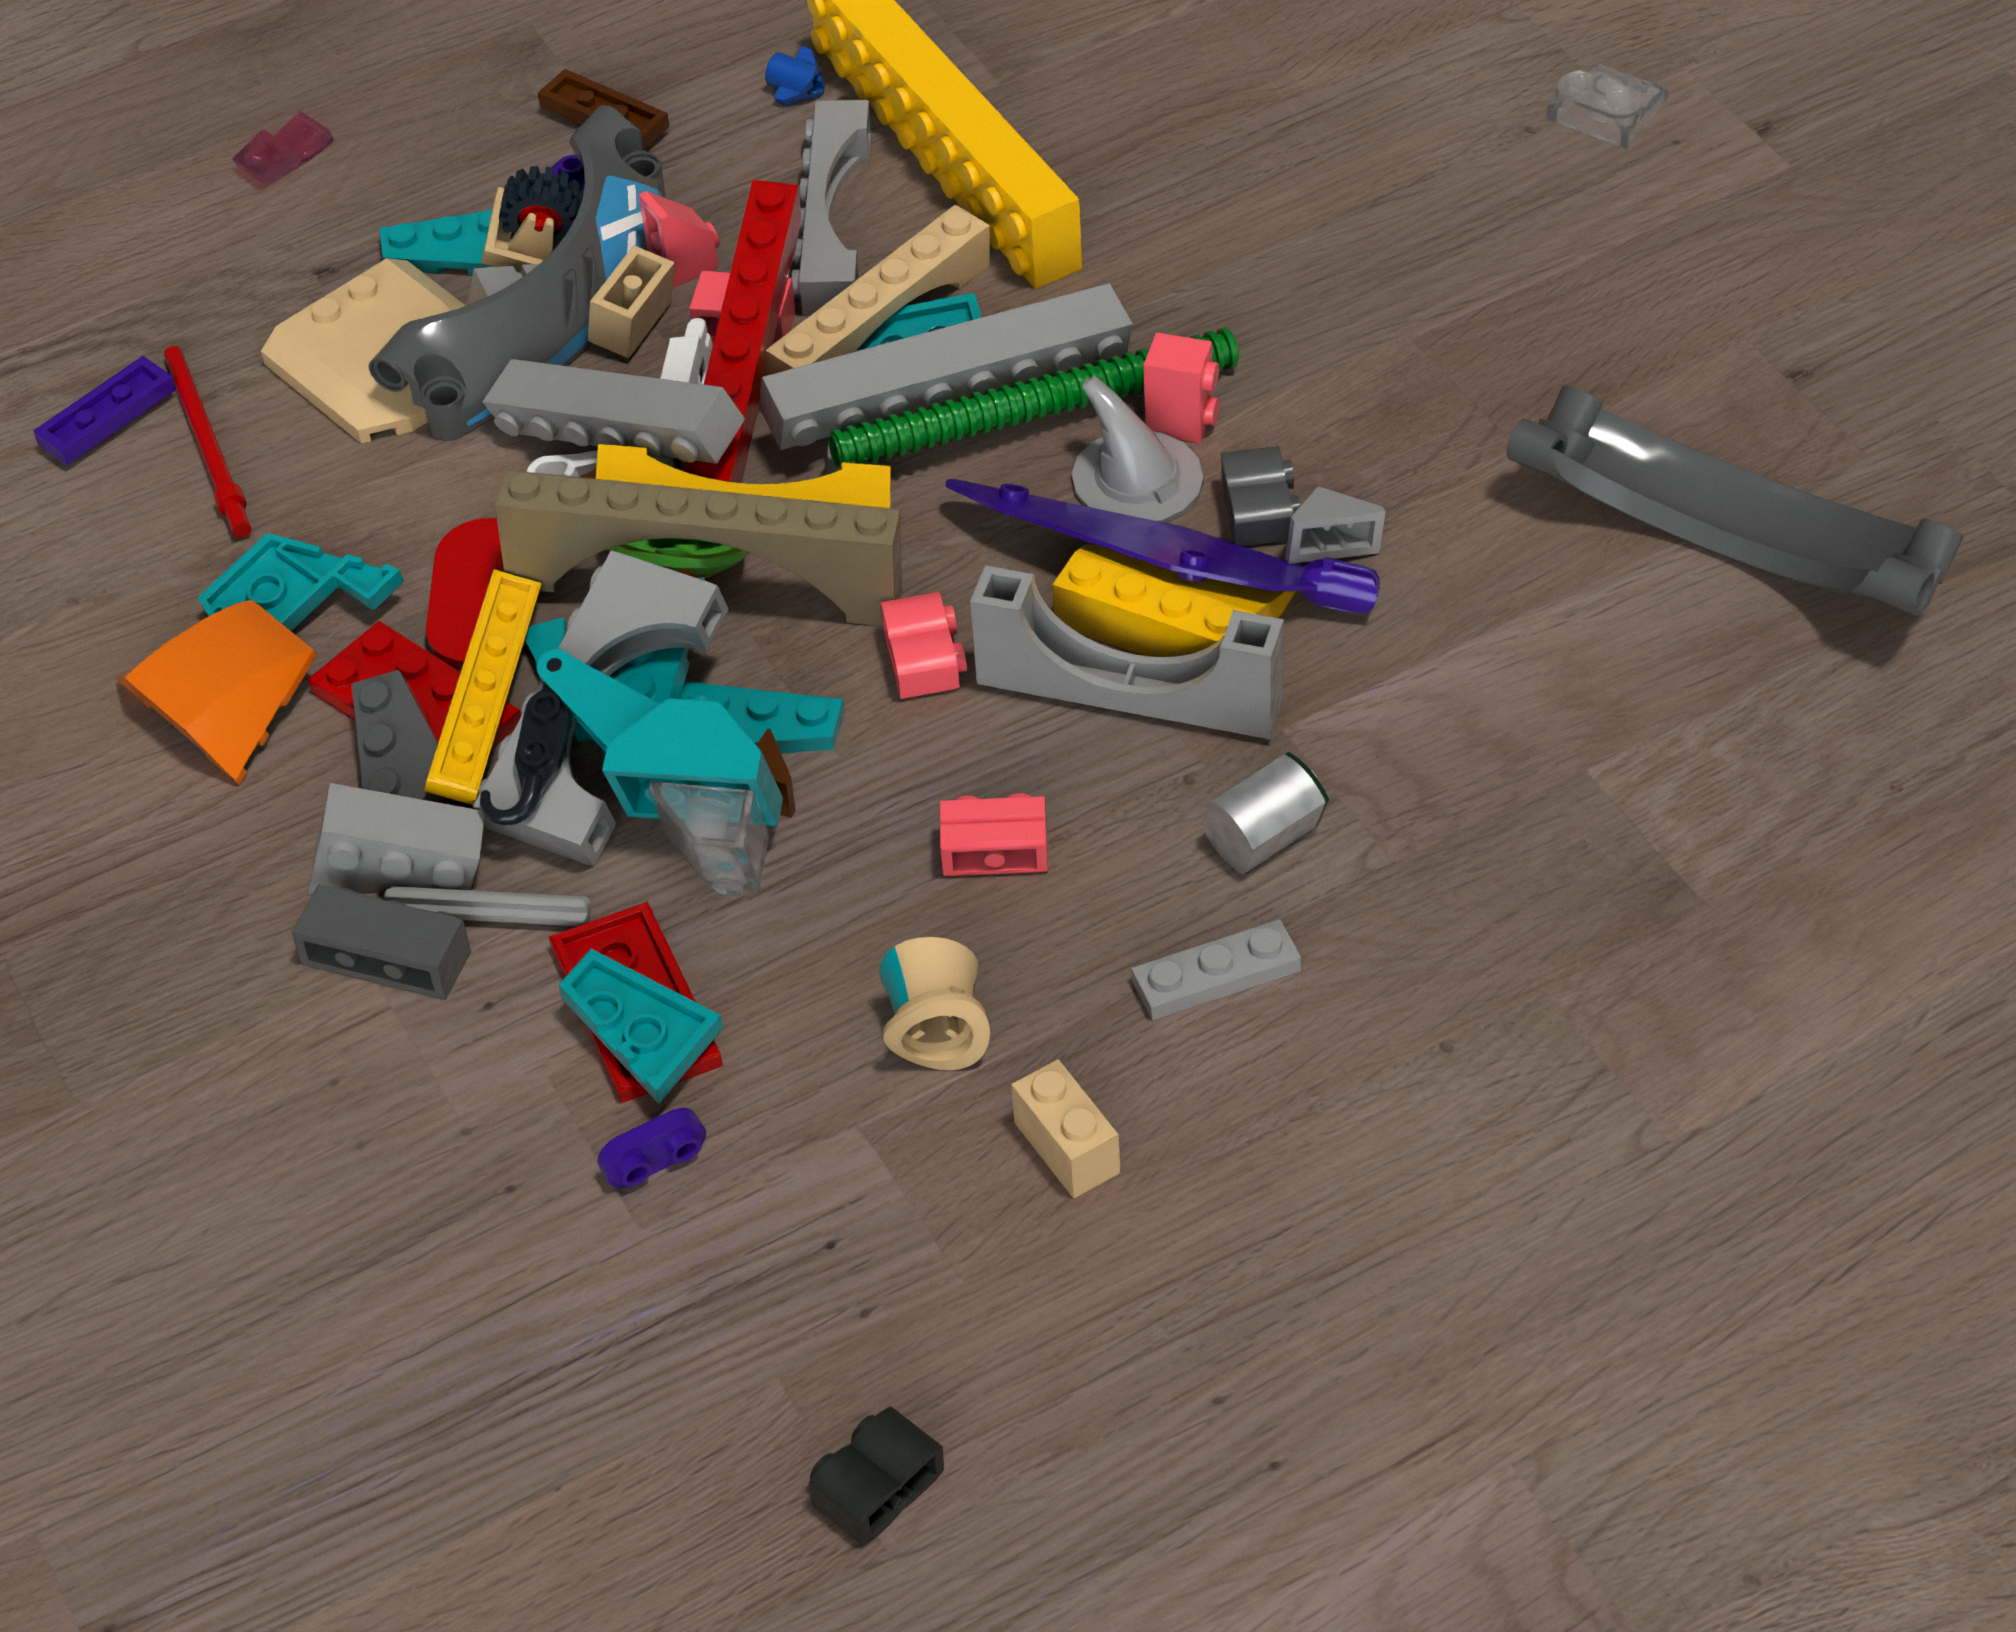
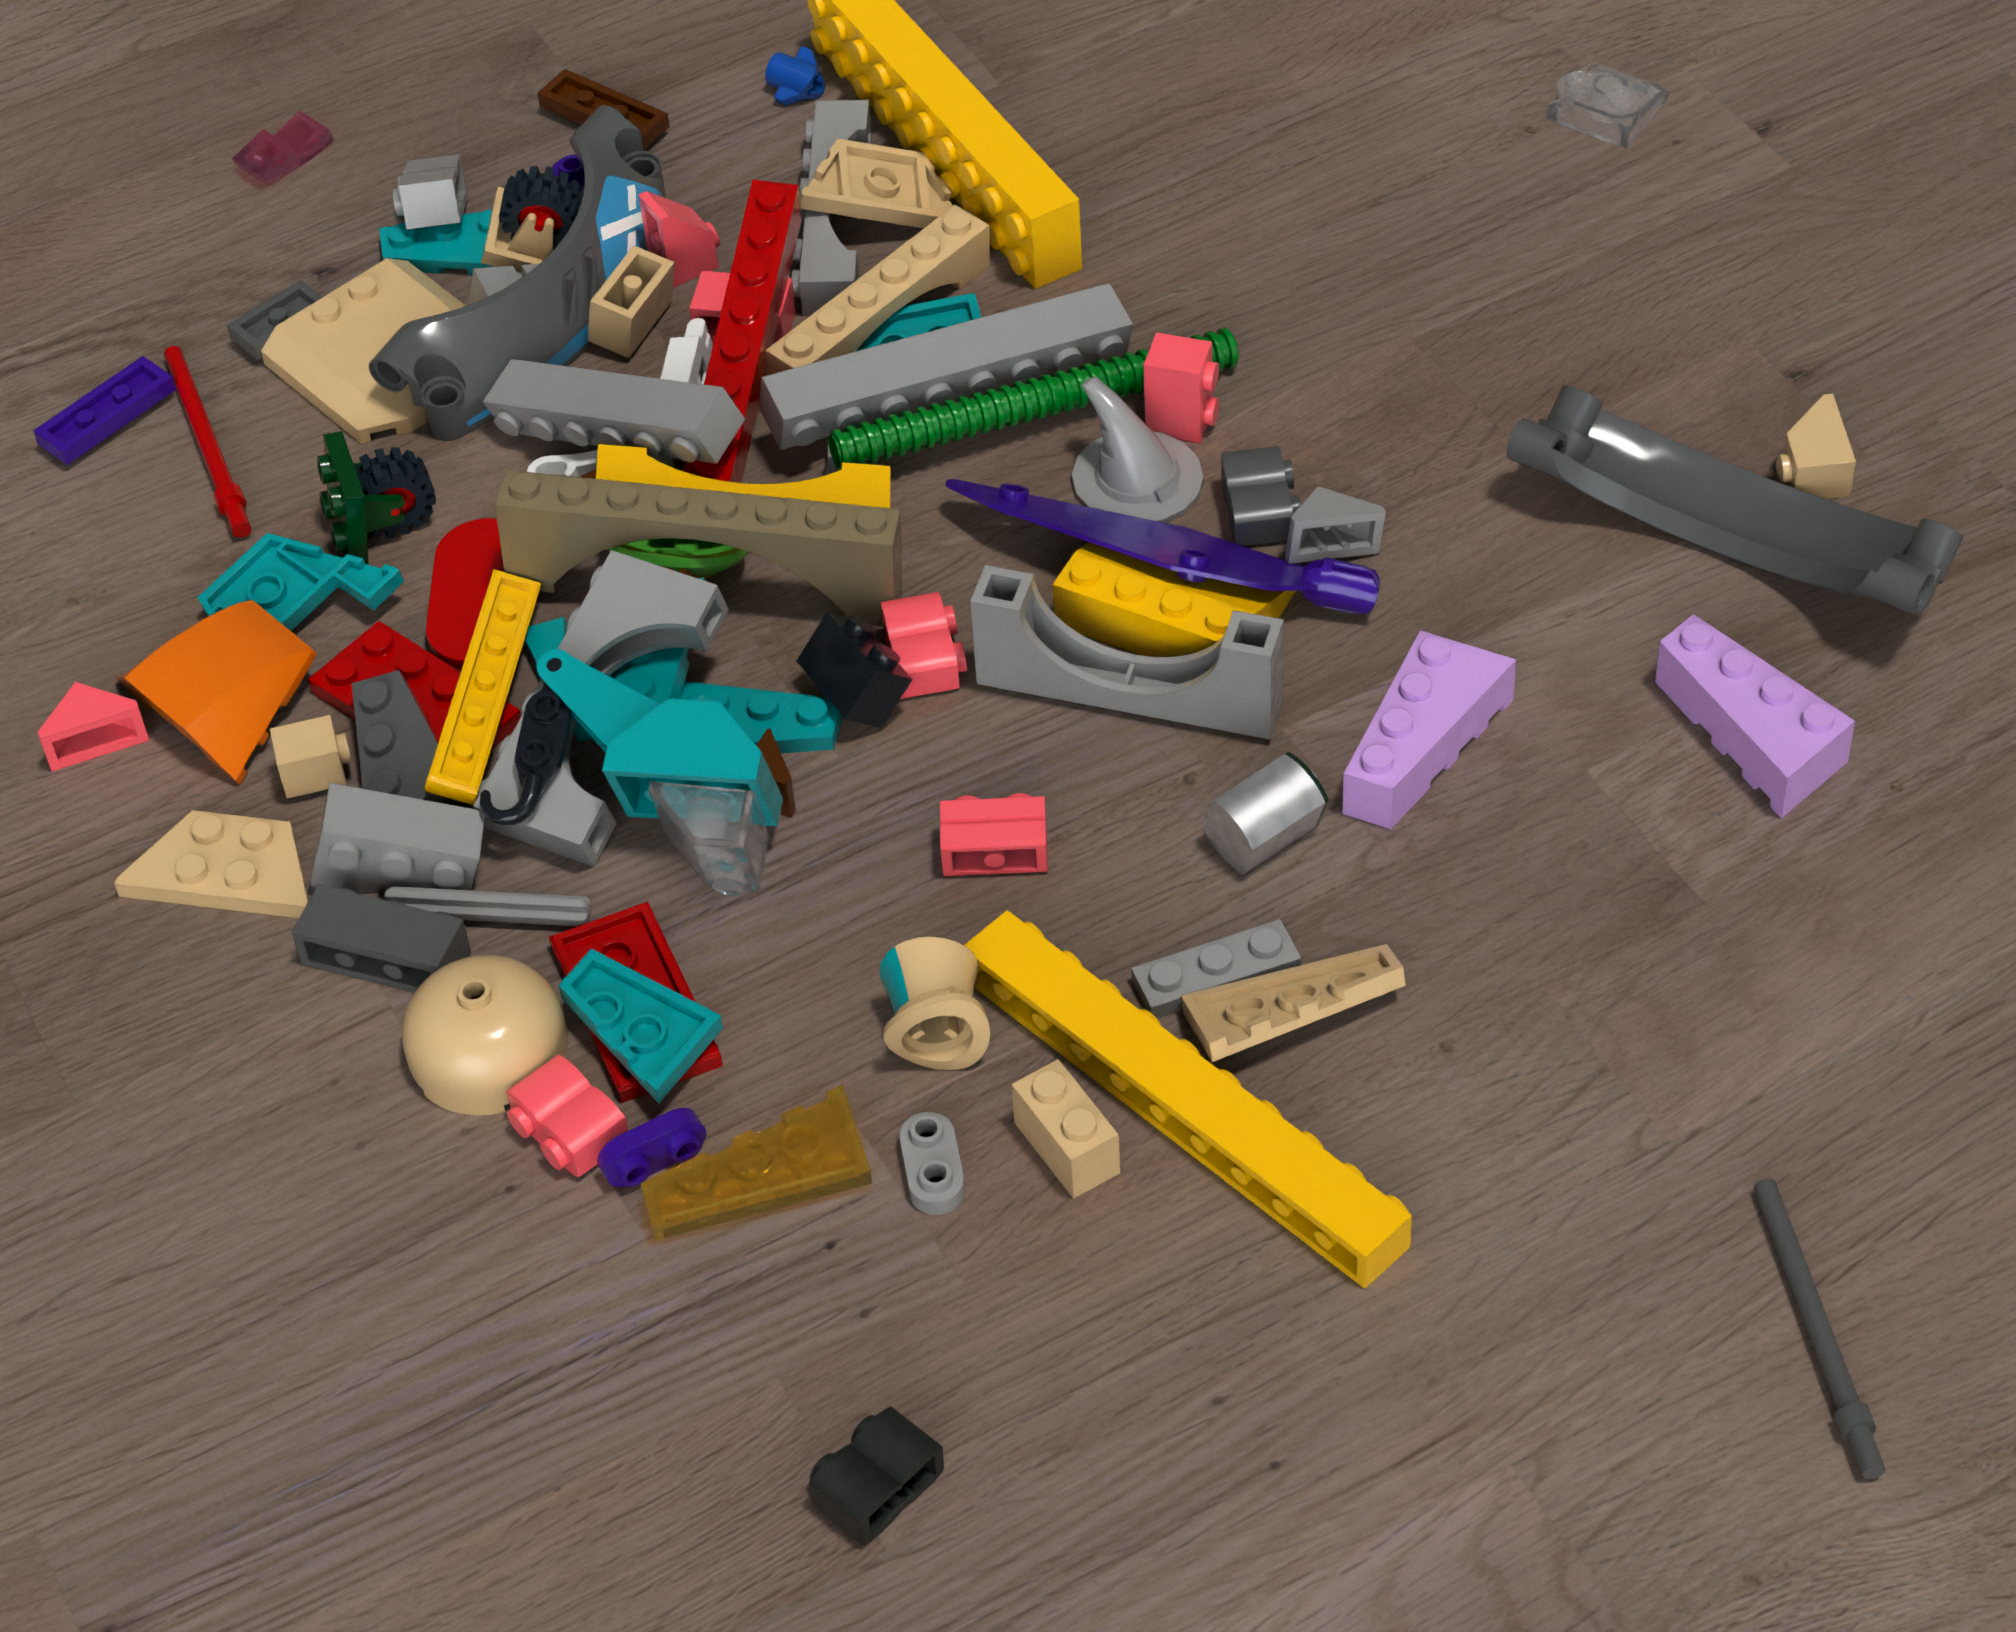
(89, 726): none -> coral slope
(221, 865): none -> tan wing
(256, 326): none -> dark grey plate
(310, 755): none -> tan brick
(372, 494): none -> plate
(431, 192): none -> light grey piece
(481, 1032): none -> tan cylinder
(564, 1115): none -> coral brick
(786, 1164): none -> clear yellow wing
(854, 669): none -> black brick
(877, 185): none -> tan wing
(932, 1158): none -> light grey plate
(1191, 1100): none -> yellow brick
(1275, 1003): none -> tan wing
(1425, 719): none -> lavender wedge
(1755, 713): none -> lavender wedge
(1818, 453): none -> tan slope
(1852, 1416): none -> dark grey bar

